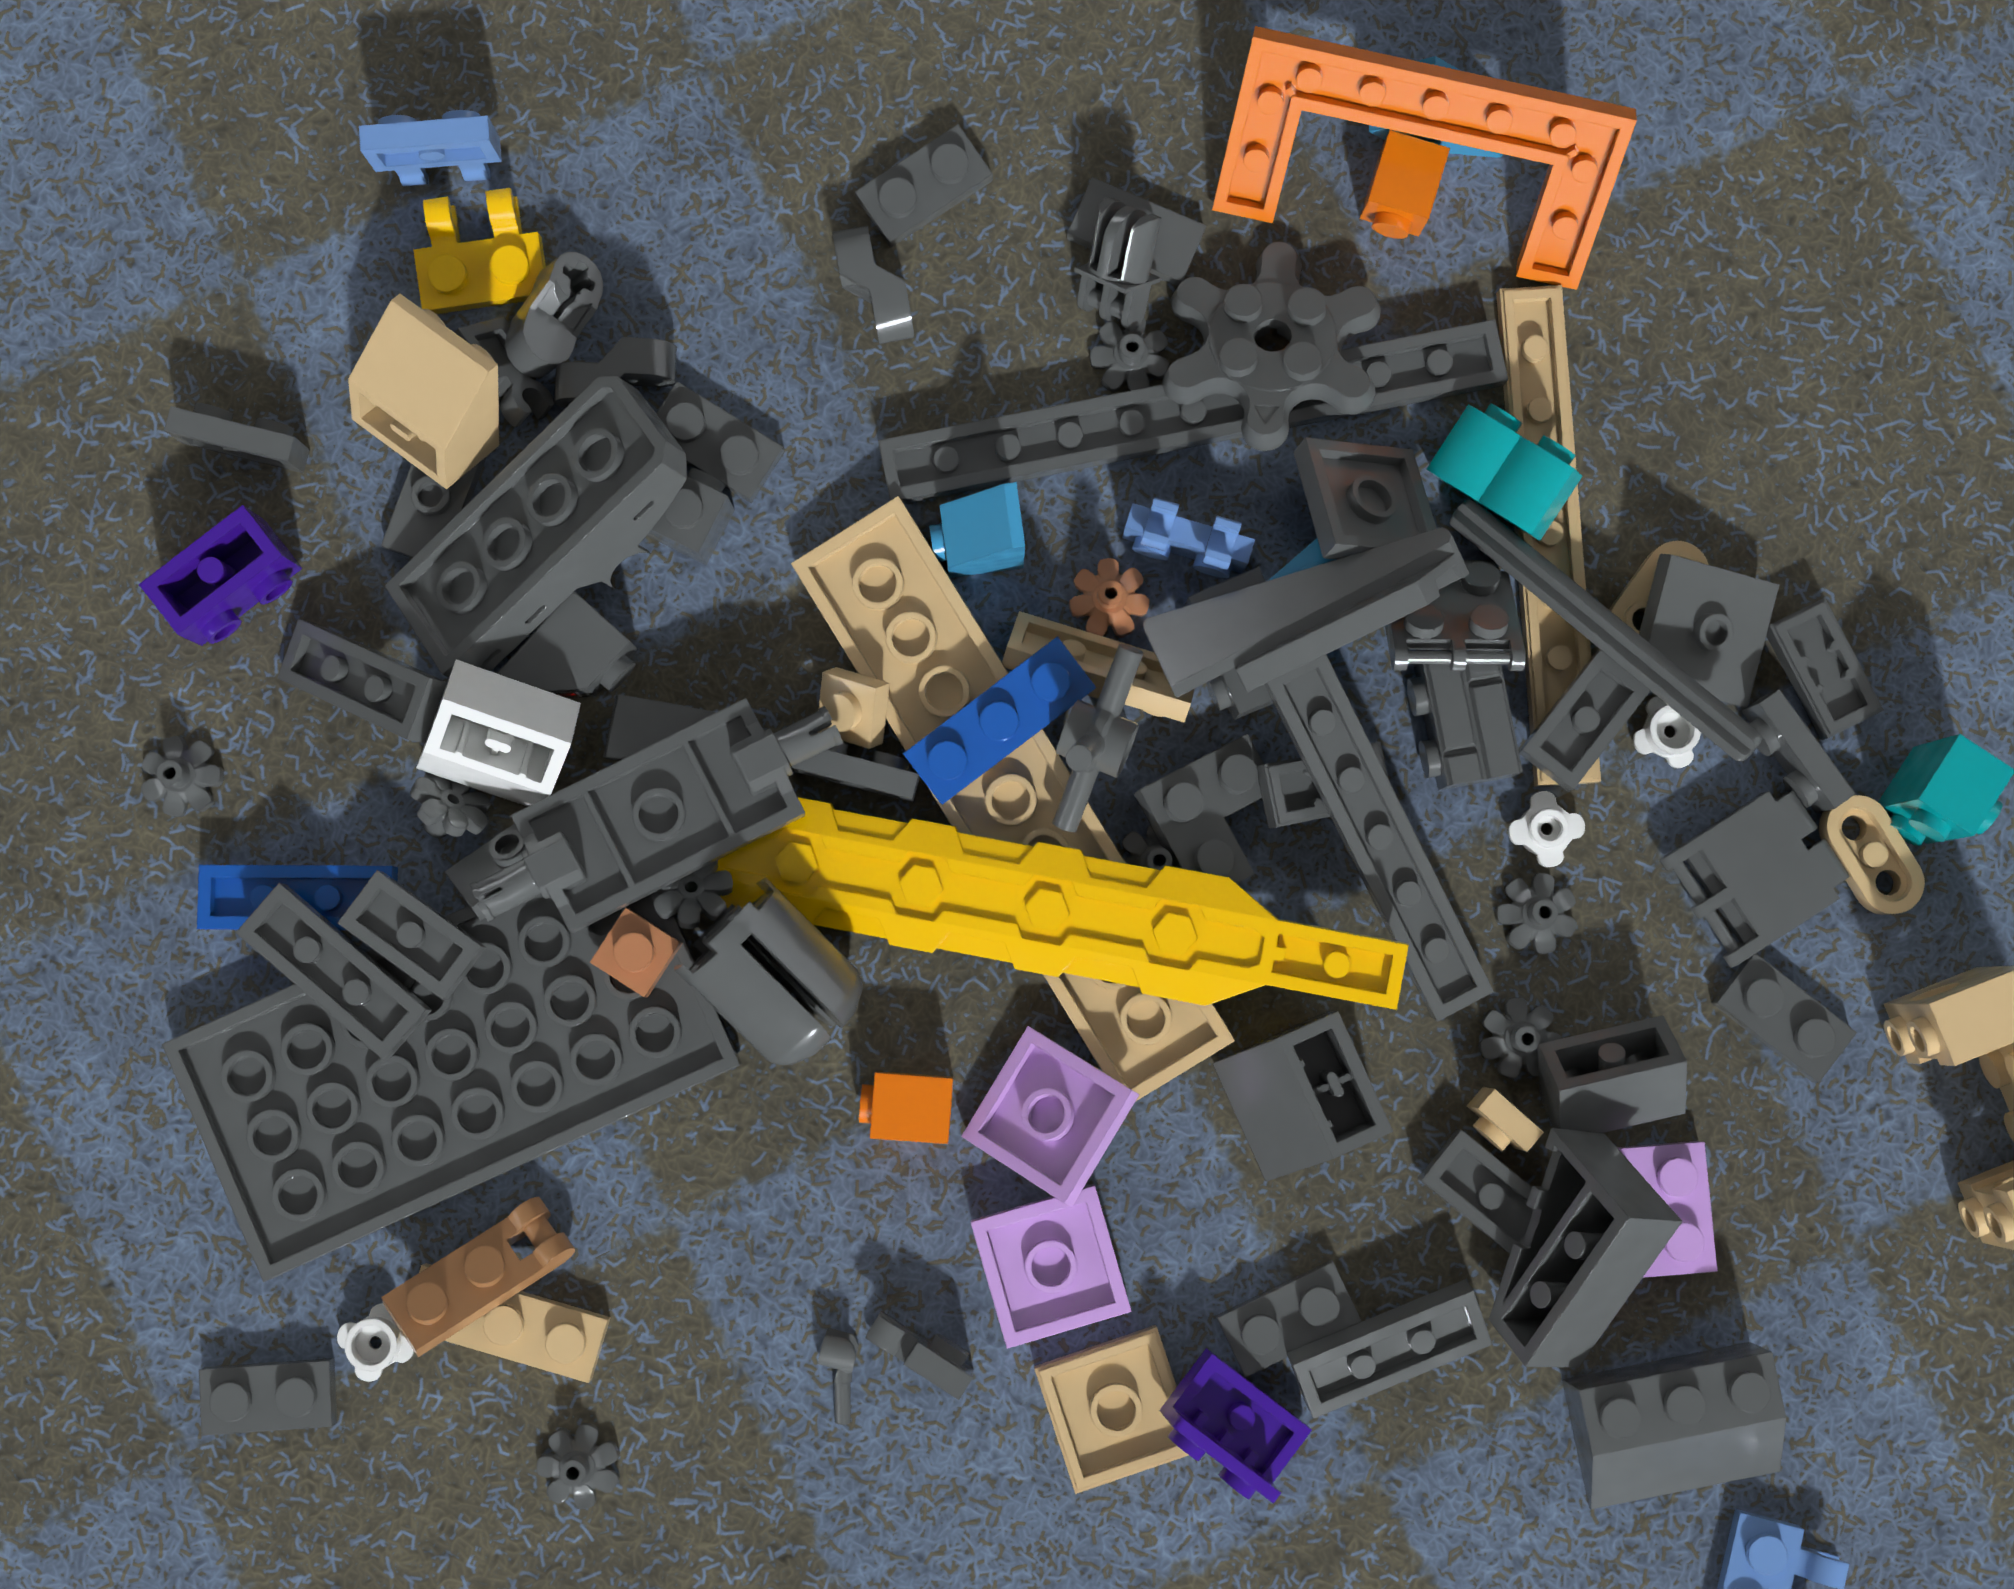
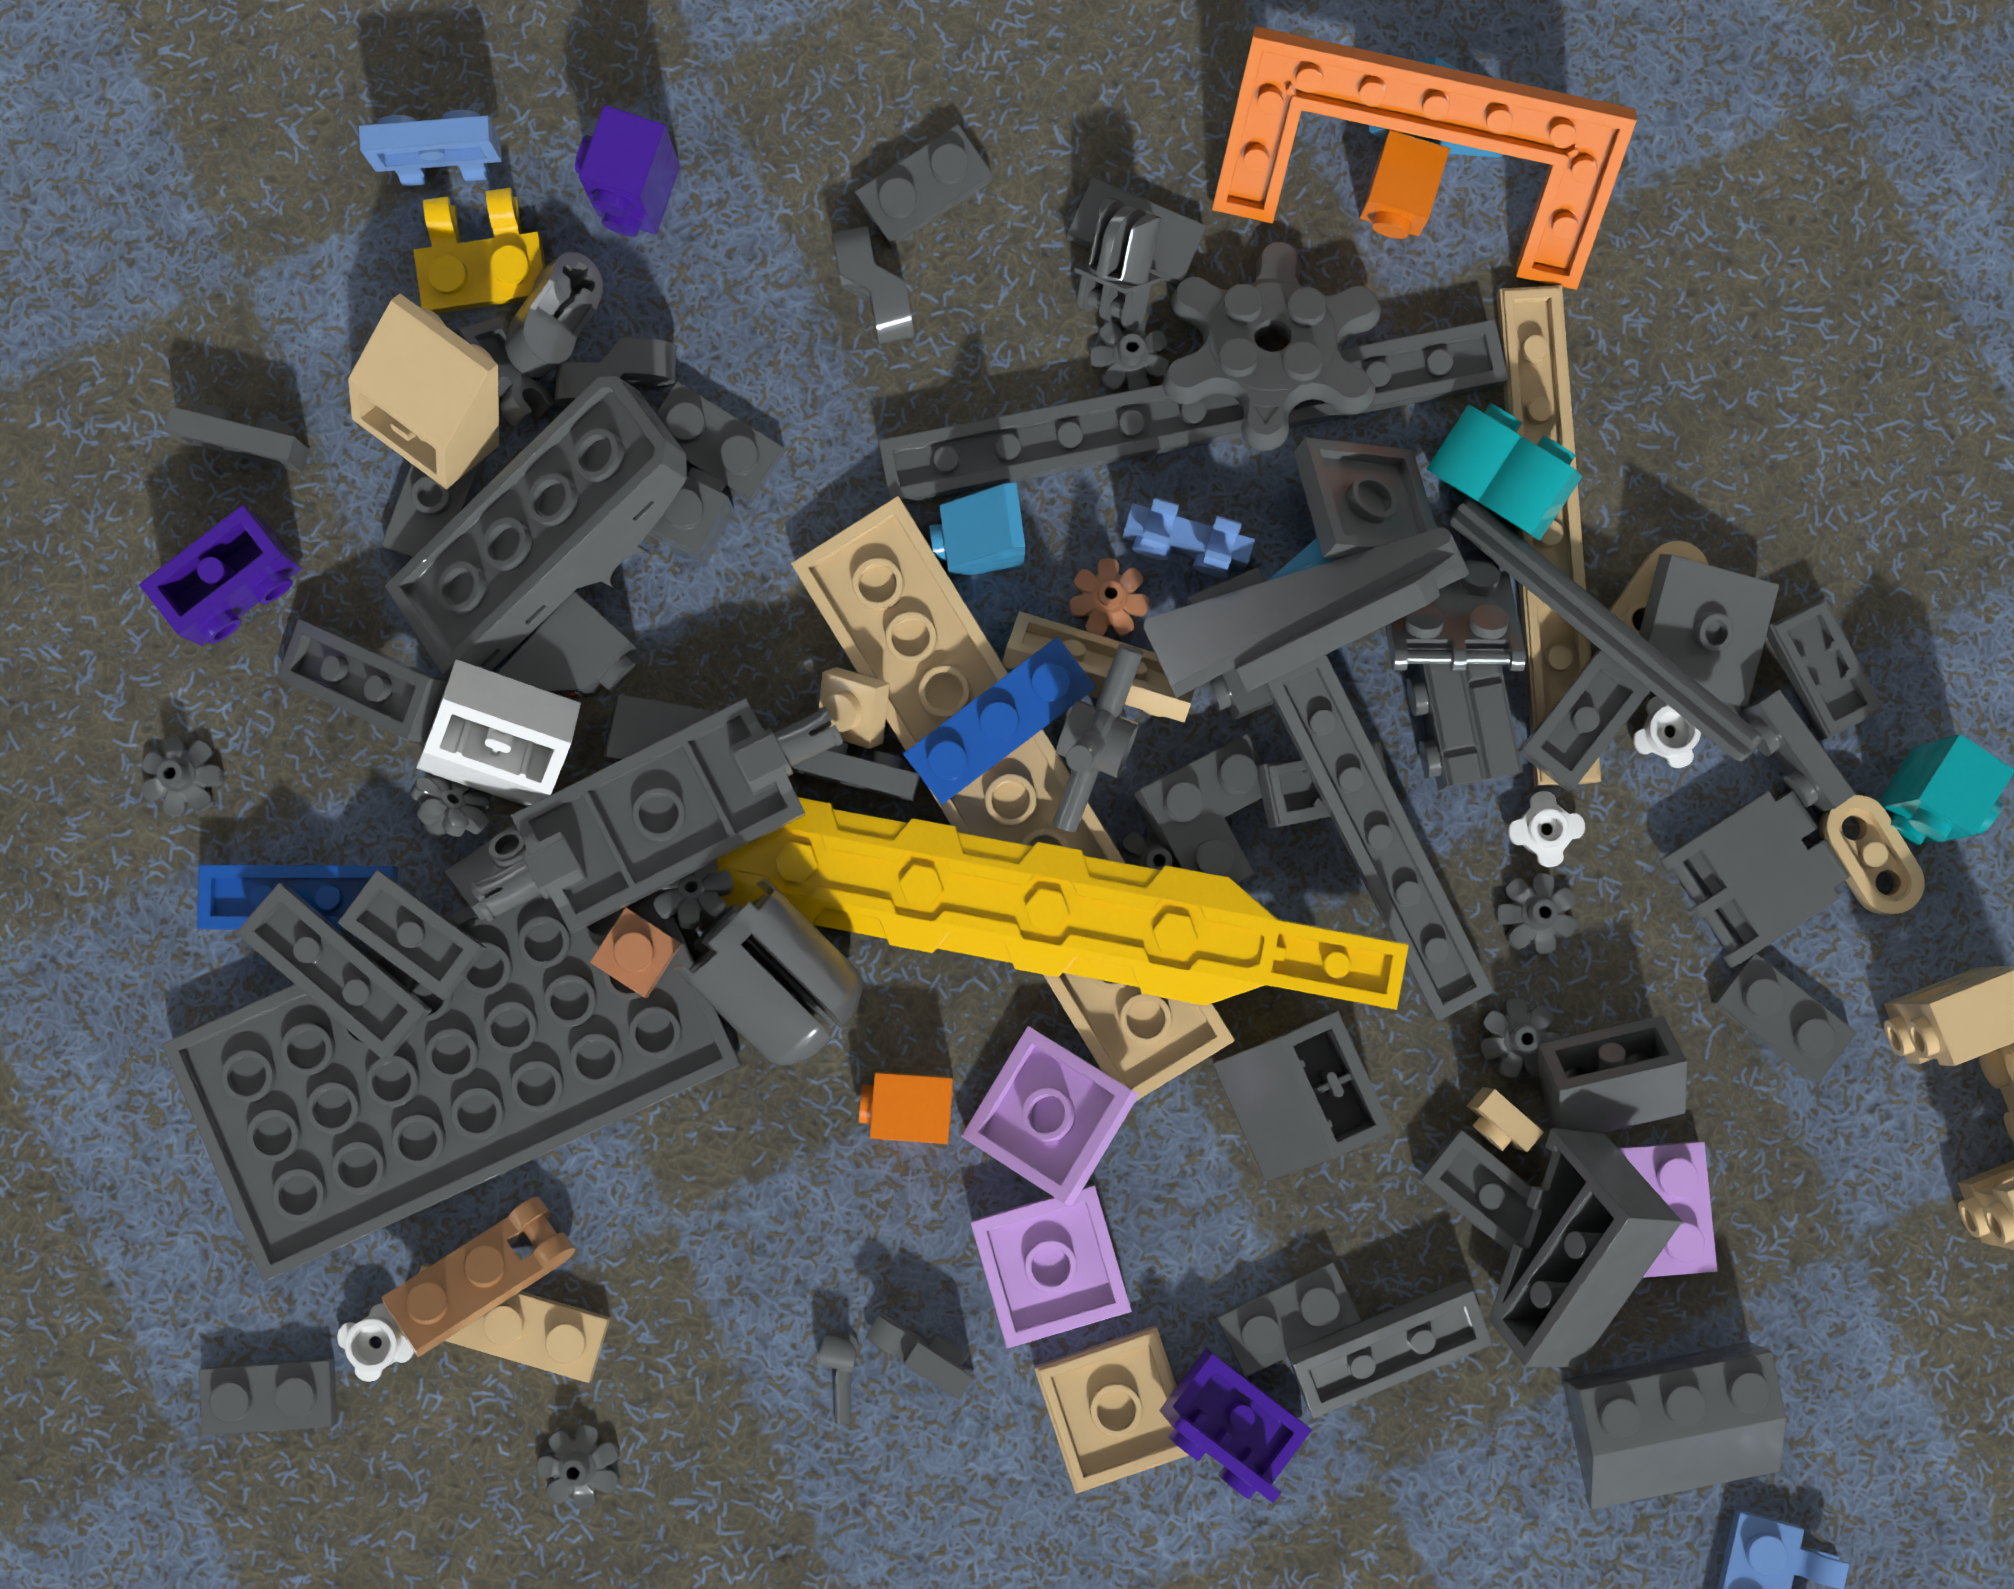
(628, 171): none -> dark purple brick

